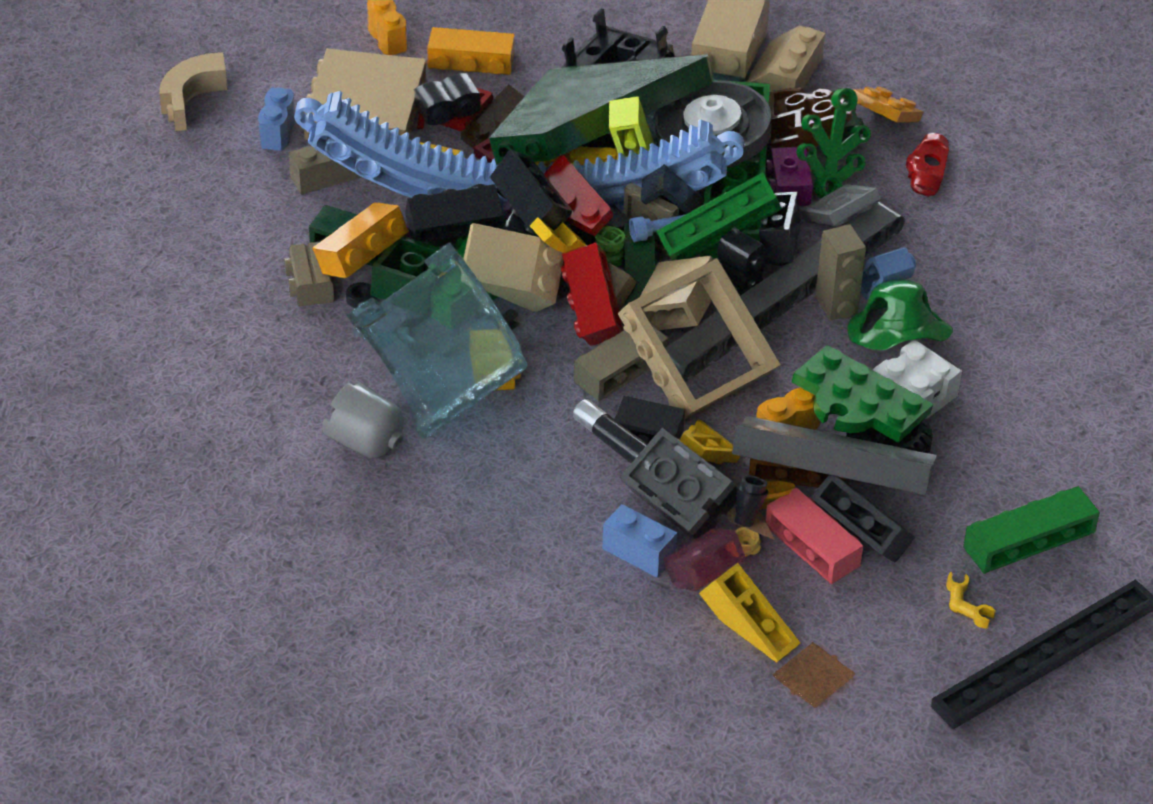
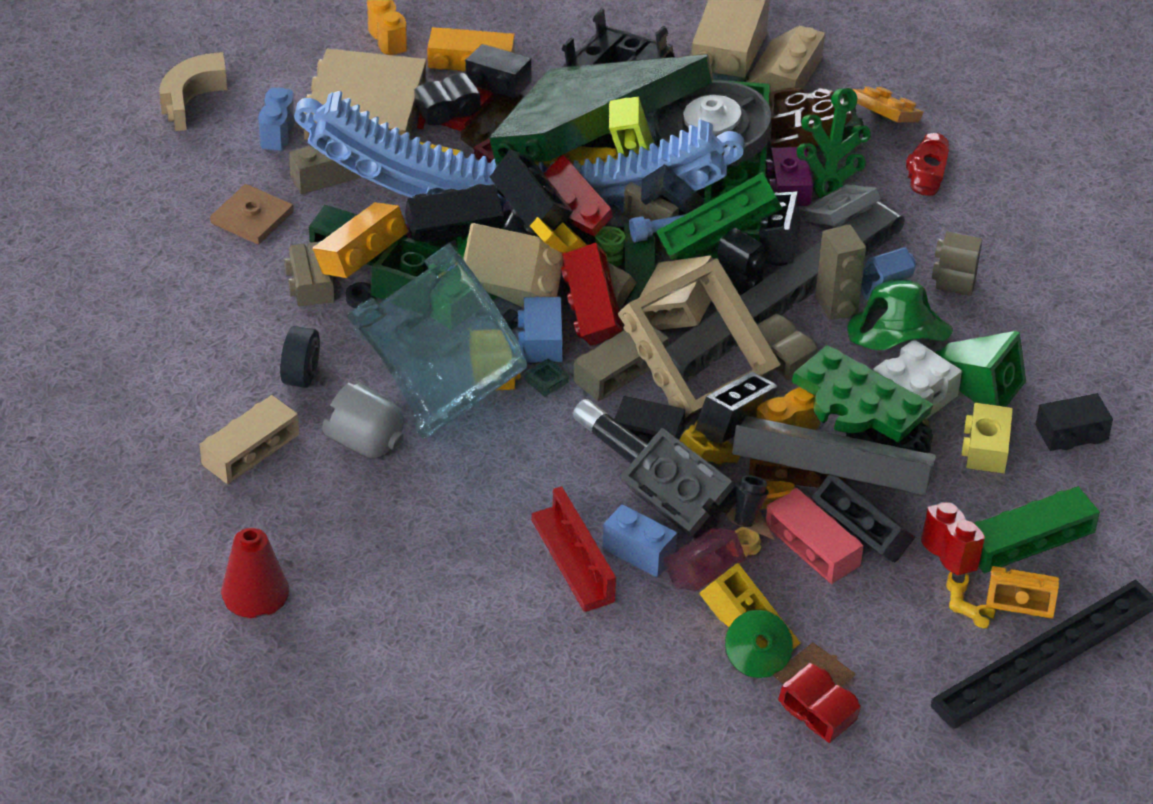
(249, 439): none -> tan brick
(251, 214): none -> medium nougat plate
(253, 576): none -> red cone
(299, 356): none -> black wheel
(499, 70): none -> black brick
(542, 329): none -> medium blue brick
(546, 377): none -> tile
(570, 546): none -> red fence
(731, 405): none -> black brick
(747, 655): none -> green dish
(787, 344): none -> dark tan brick
(819, 702): none -> red brick
(952, 538): none -> red brick
(957, 263): none -> dark tan brick
(989, 366): none -> green slope
(989, 437): none -> light yellow brick
(1022, 592): none -> light orange brick
(1074, 422): none -> black brick

